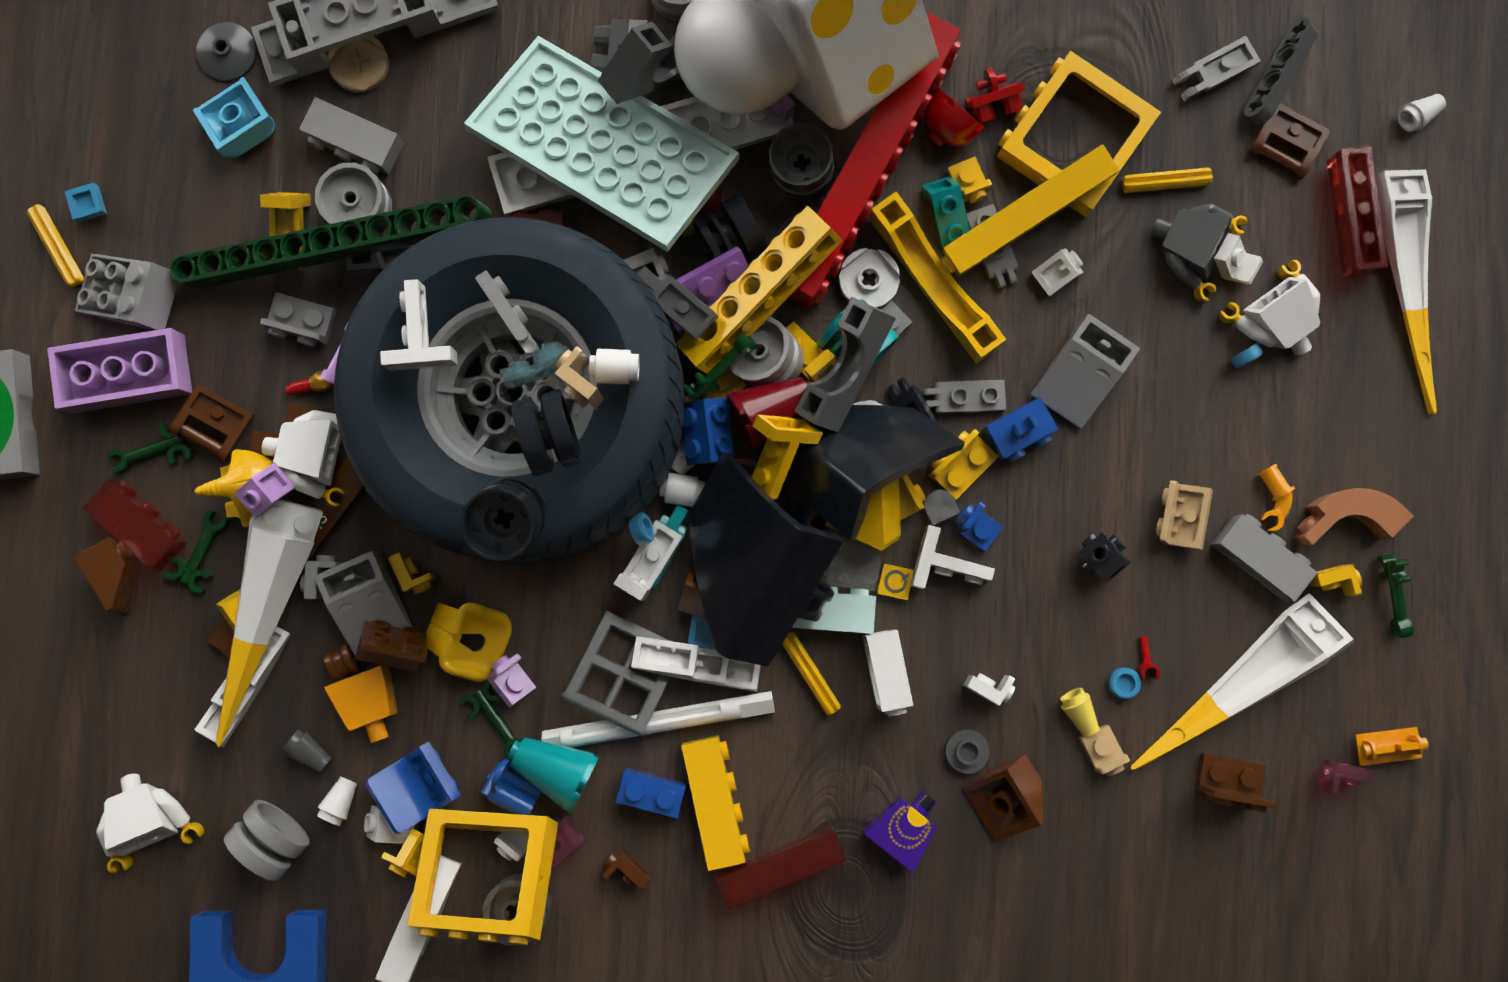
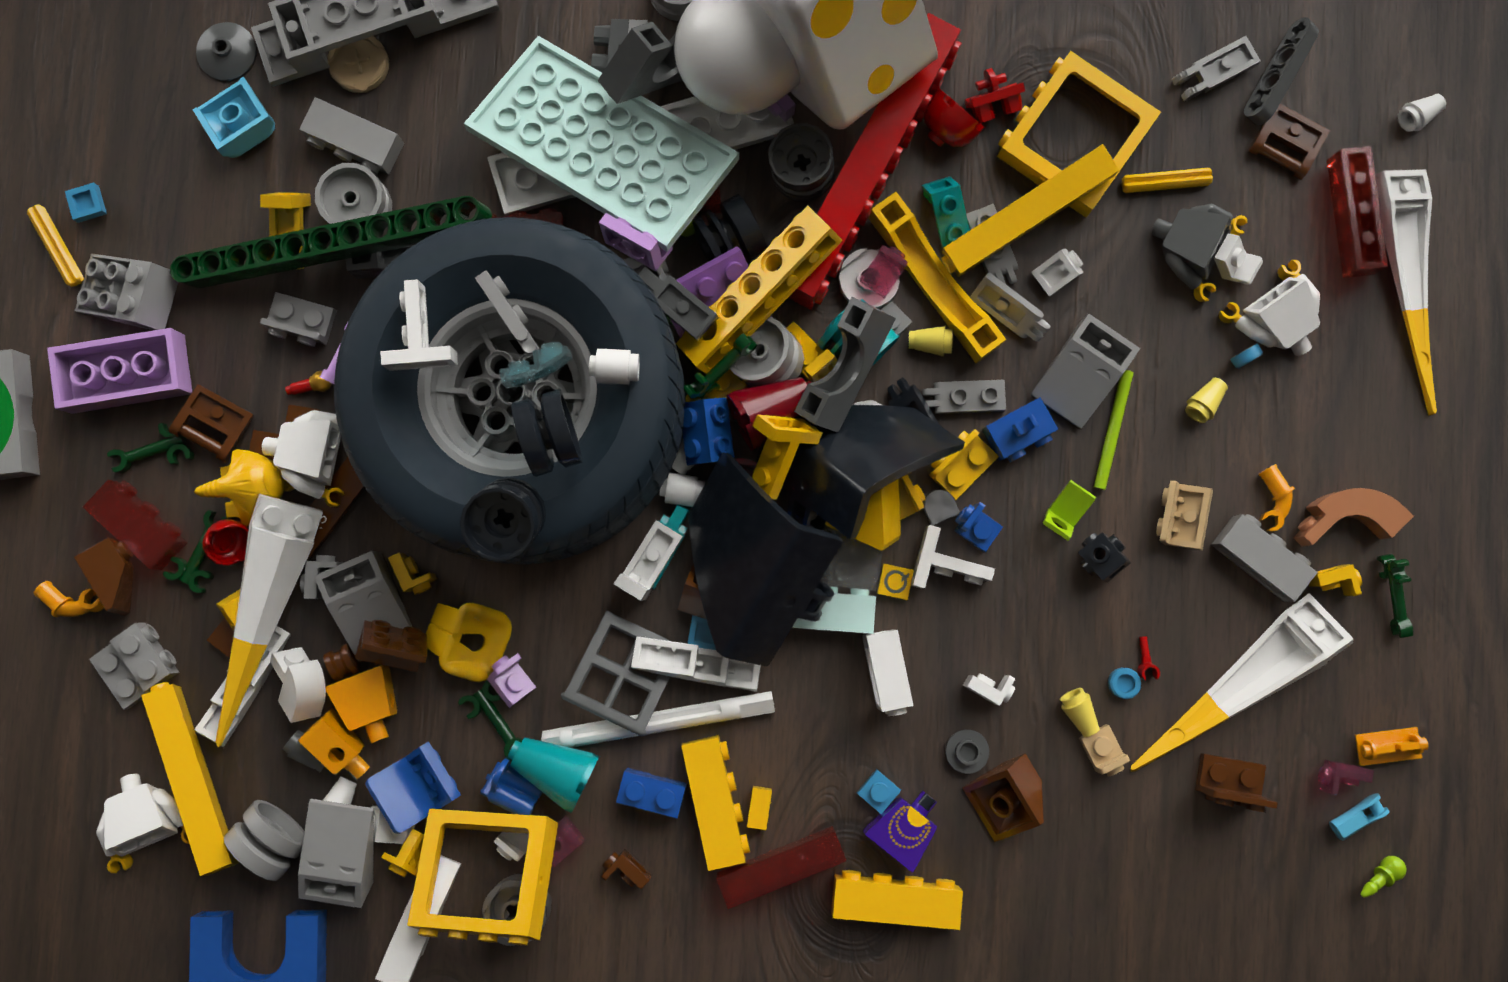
(64, 605): none -> light orange piece
(134, 664): none -> light grey plate
(188, 777): none -> yellow brick
(226, 542): none -> red hair
(264, 489): lavender bracket -> none
(302, 686): none -> white brick
(326, 737): none -> light orange torso
(337, 853): none -> light grey slope
(578, 389): tan bracket -> none
(637, 245): none -> lavender bracket
(641, 529): dark azure tile -> none
(759, 808): none -> yellow piece
(811, 674): yellow axle -> none
(878, 791): none -> dark azure plate
(884, 270): none -> clear pink bracket
(897, 901): none -> yellow brick
(932, 340): none -> light yellow cone
(971, 179): yellow bracket -> none
(1010, 308): none -> light grey hinge
(1068, 509): none -> lime bracket
(1113, 430): none -> lime bar
(1206, 401): none -> light yellow cone
(1355, 819): none -> medium azure bar
(1389, 871): none -> lime bar

